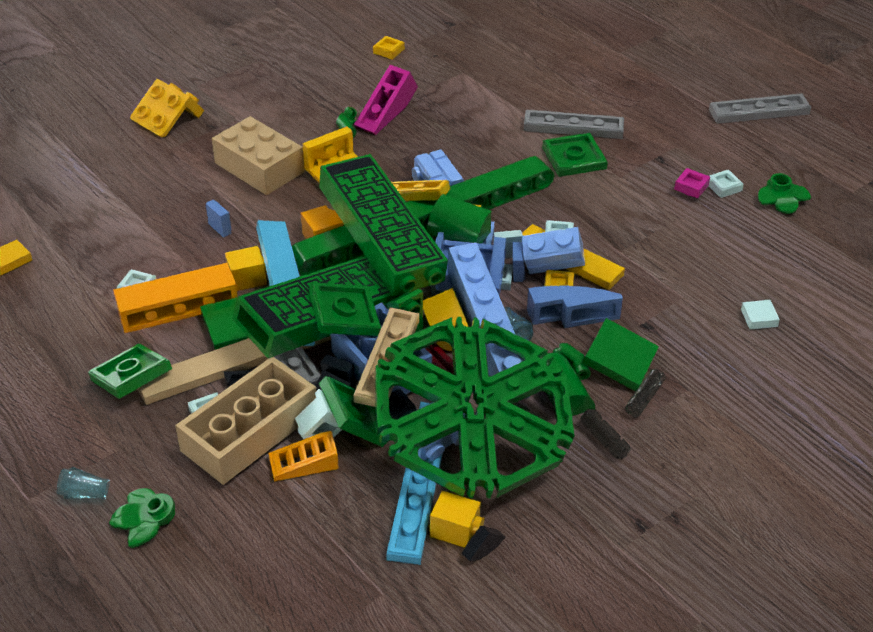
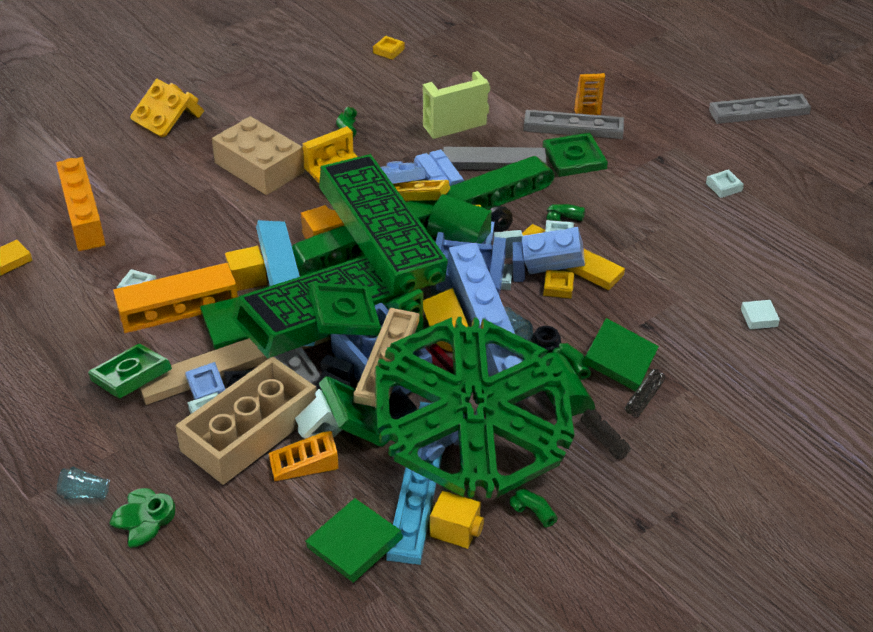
(80, 204): none -> light orange brick
(205, 381): none -> light blue tile
(218, 218): medium blue tile -> none
(354, 539): none -> green tile
(387, 100): dark pink slope -> none
(403, 172): none -> light blue plate
(455, 106): none -> yellowish green panel
(483, 543): black tile -> none
(489, 157): none -> light grey tile
(501, 212): none -> black plate
(525, 498): none -> green arm
(547, 338): none -> black plate
(556, 211): none -> green arm
(572, 305): medium blue slope -> none
(590, 108): none -> light orange slope
(692, 183): dark pink plate -> none
(783, 193): green plate -> none

